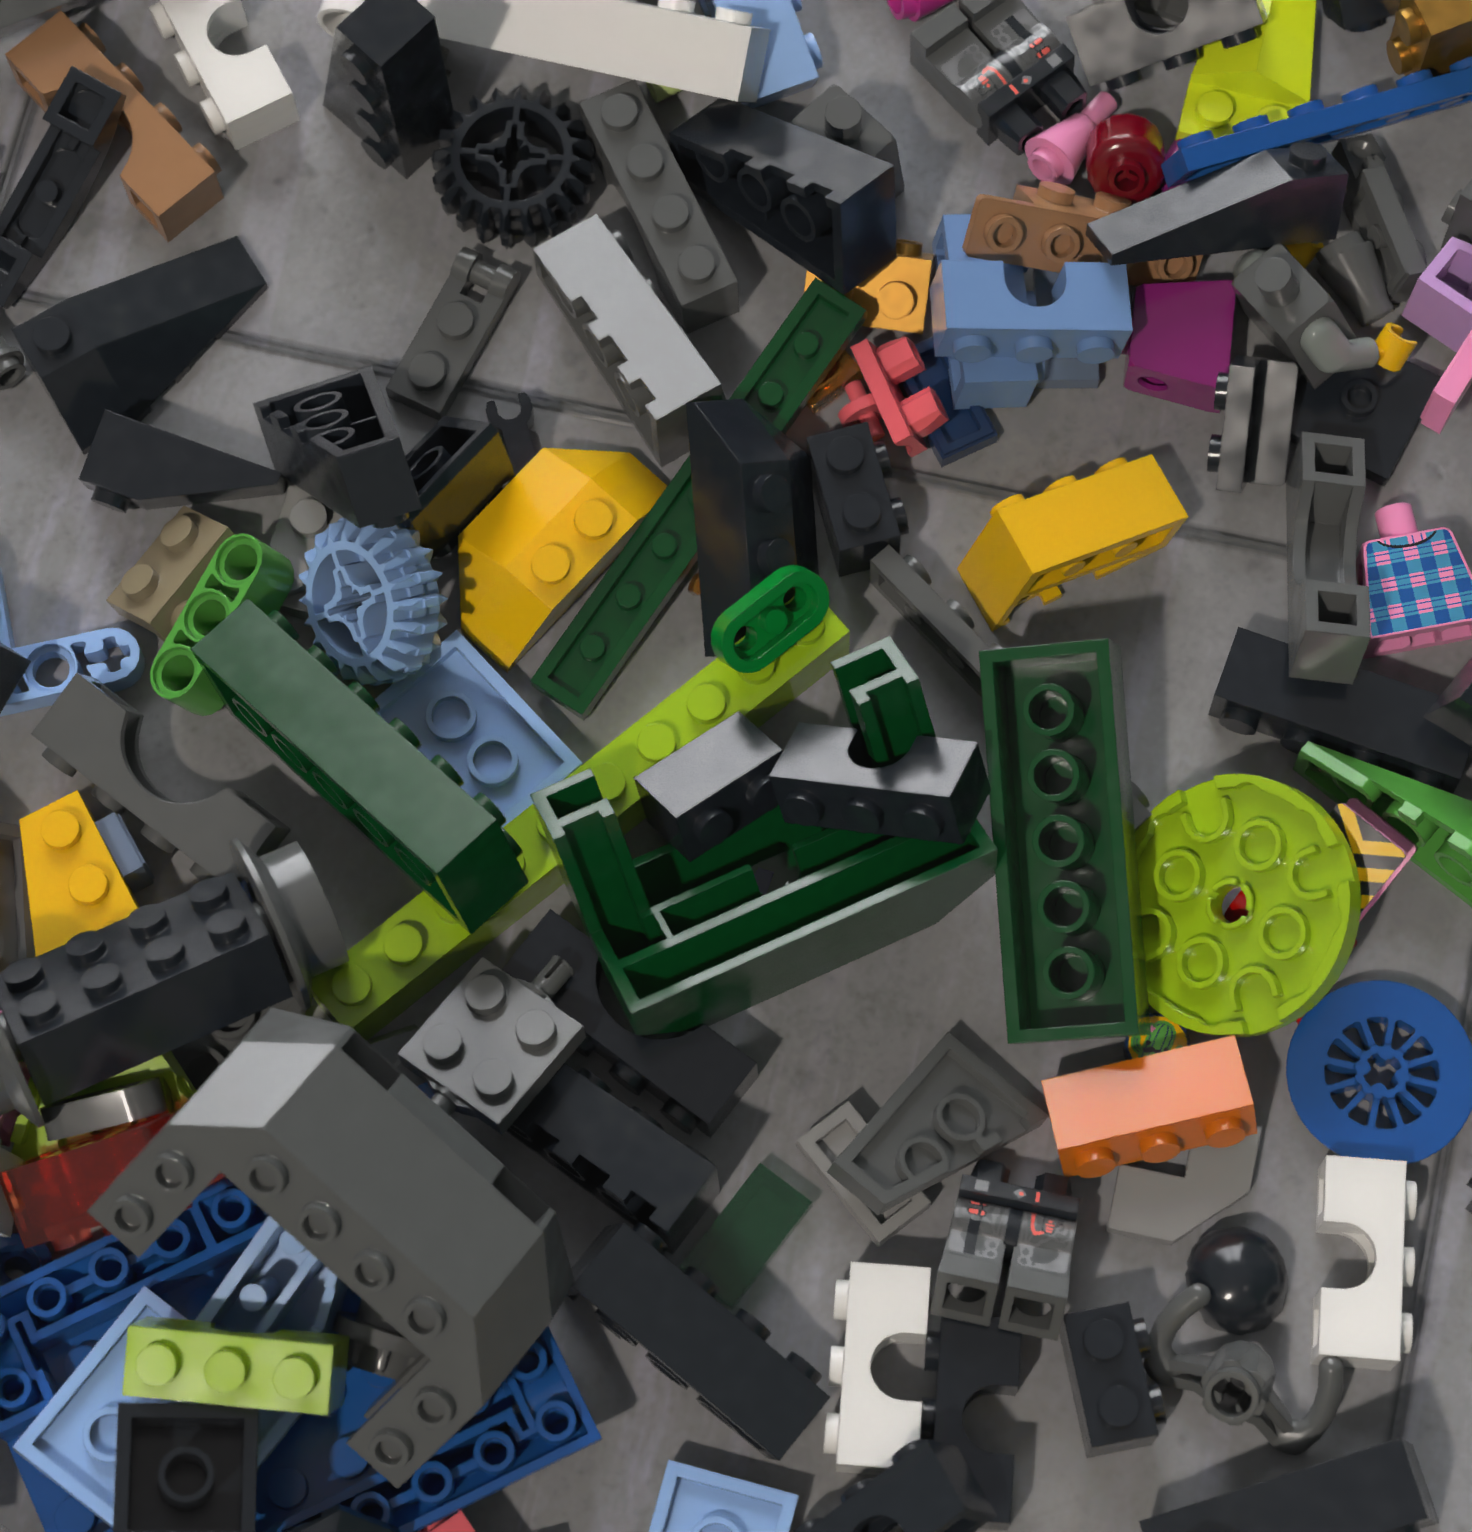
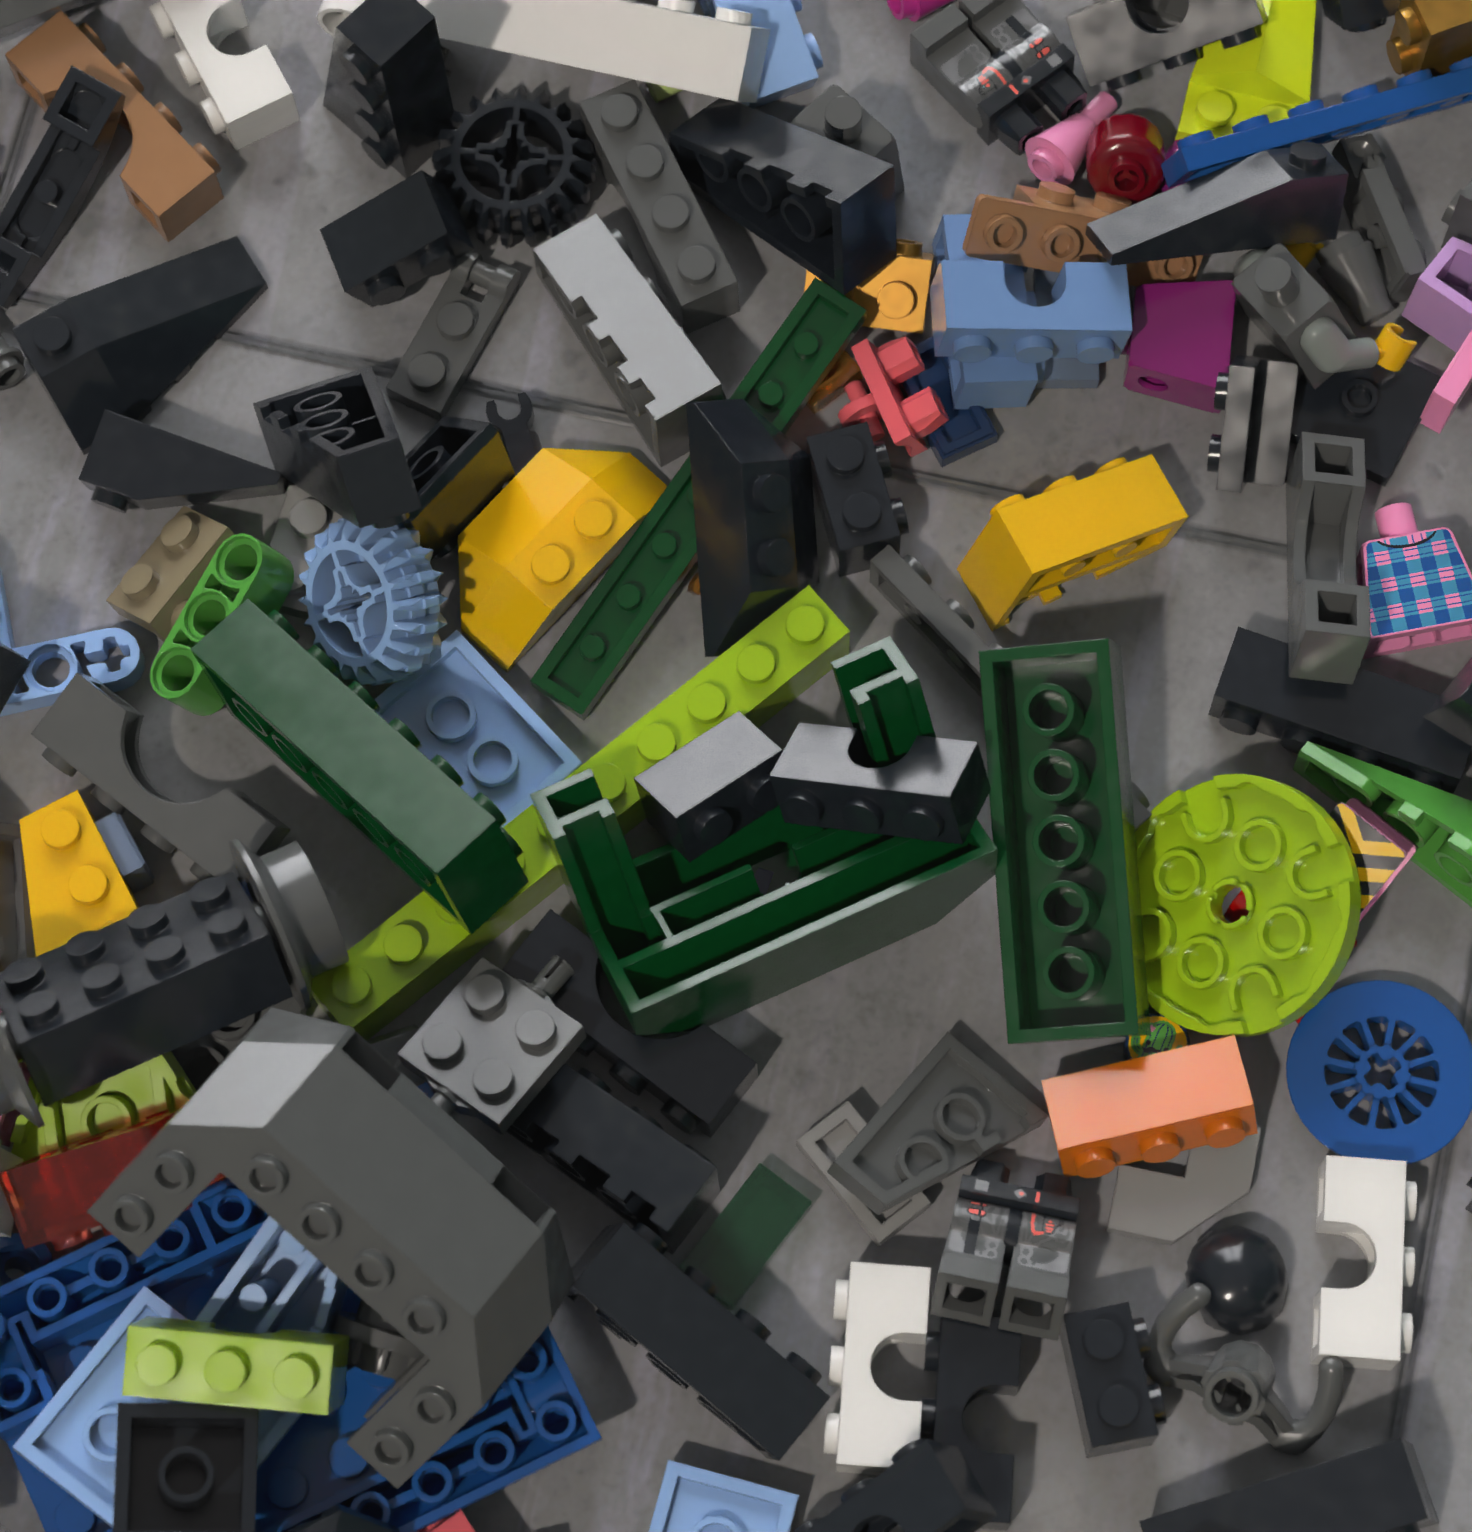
(103, 1108): dark grey beam -> none
(397, 240): none -> black brick
(768, 623): green plate -> none

